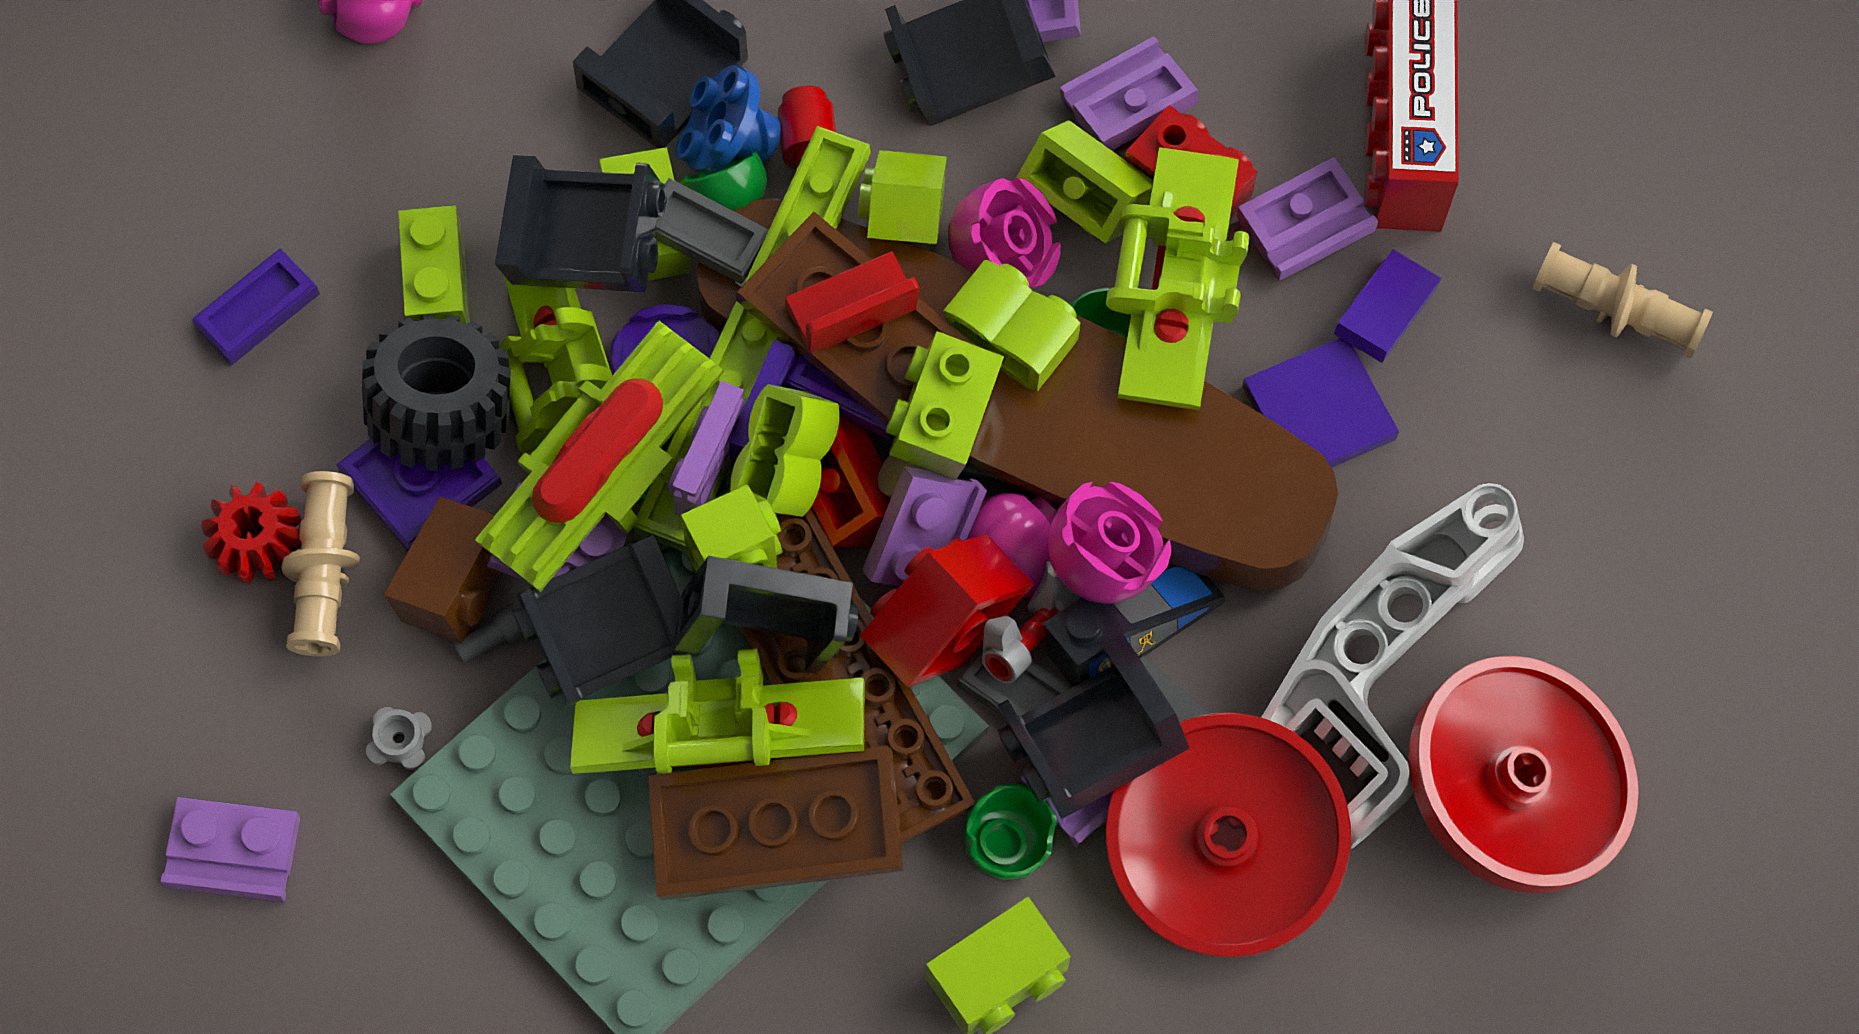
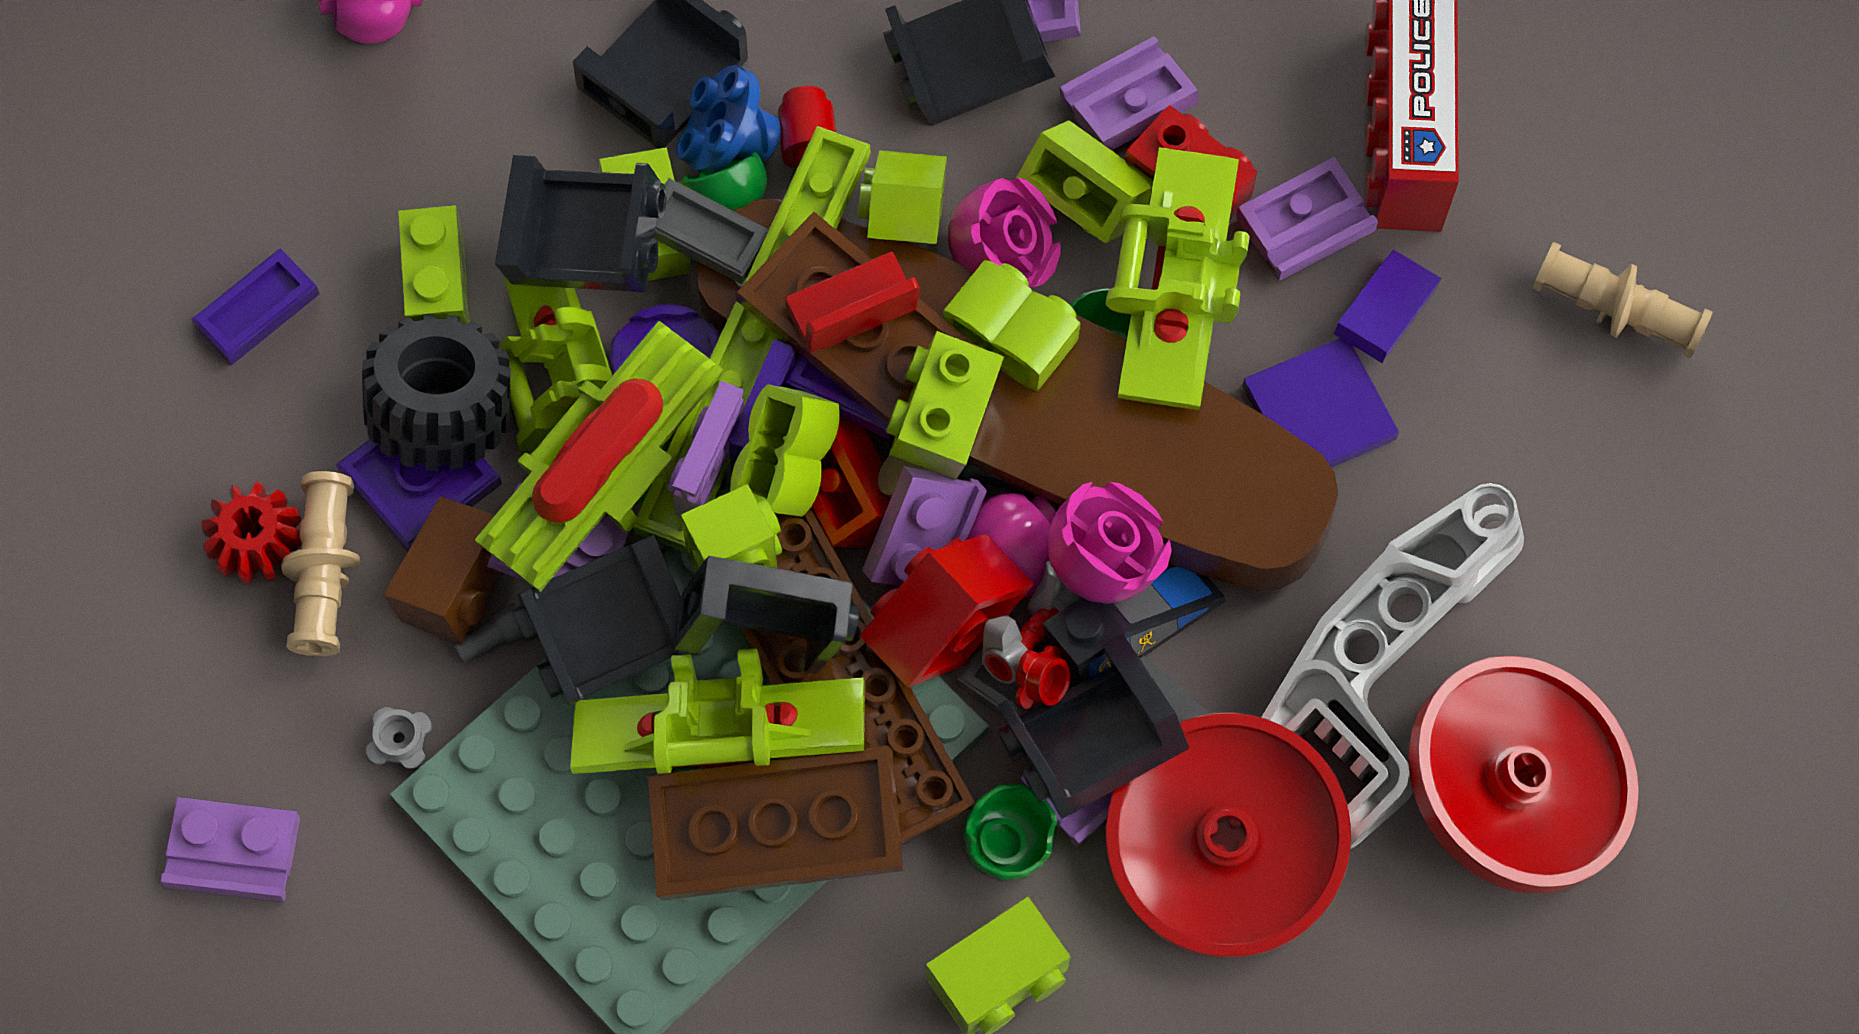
(1041, 677): none -> red plate

